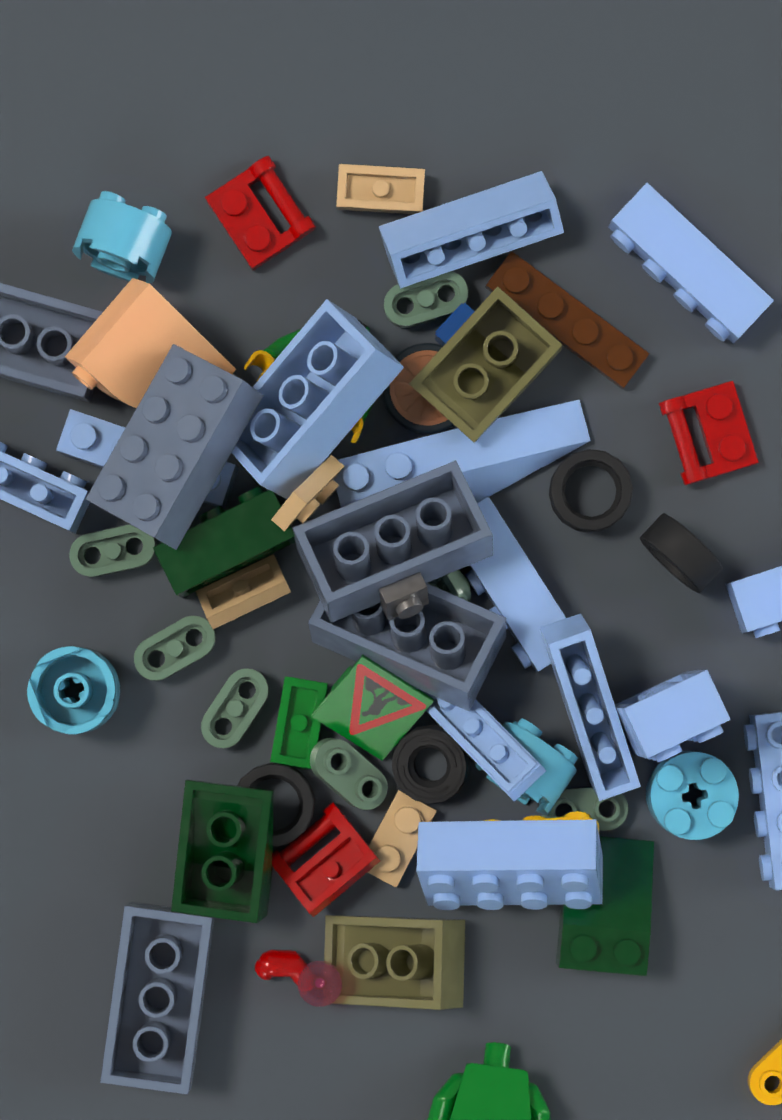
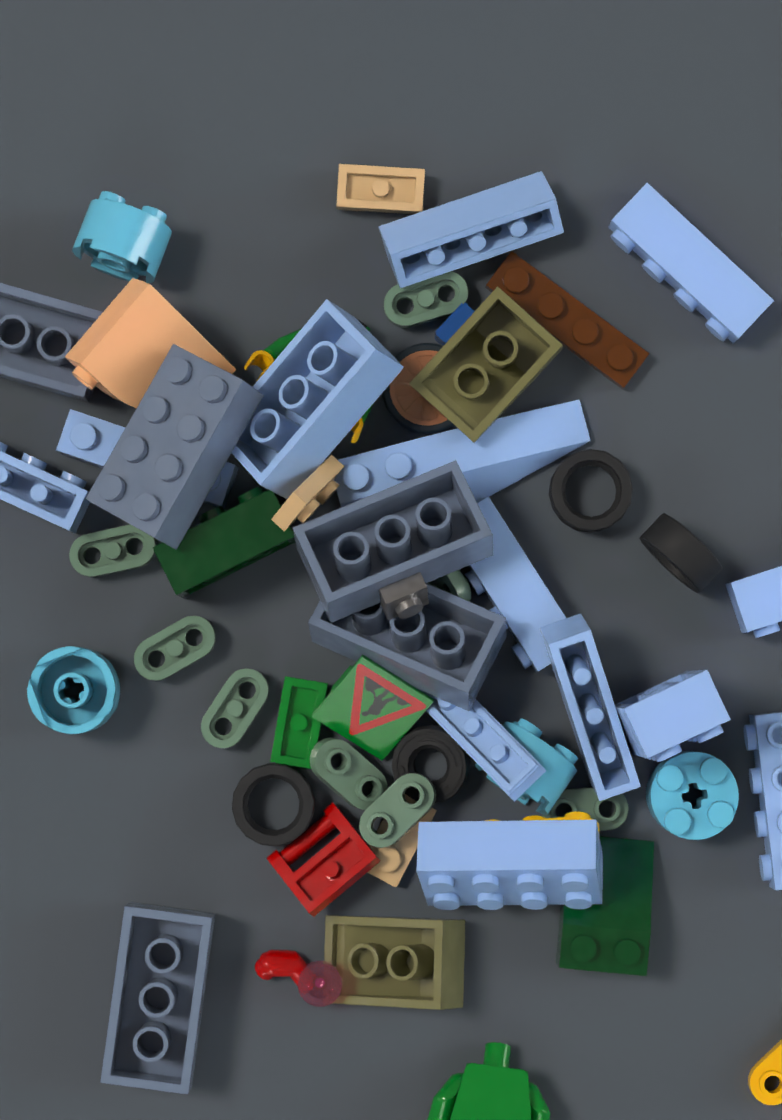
(224, 852): dark green slope -> none
(243, 591): tan plate -> none
(248, 221): red plate -> none
(397, 811): none -> sand green plate
(721, 427): red plate -> none

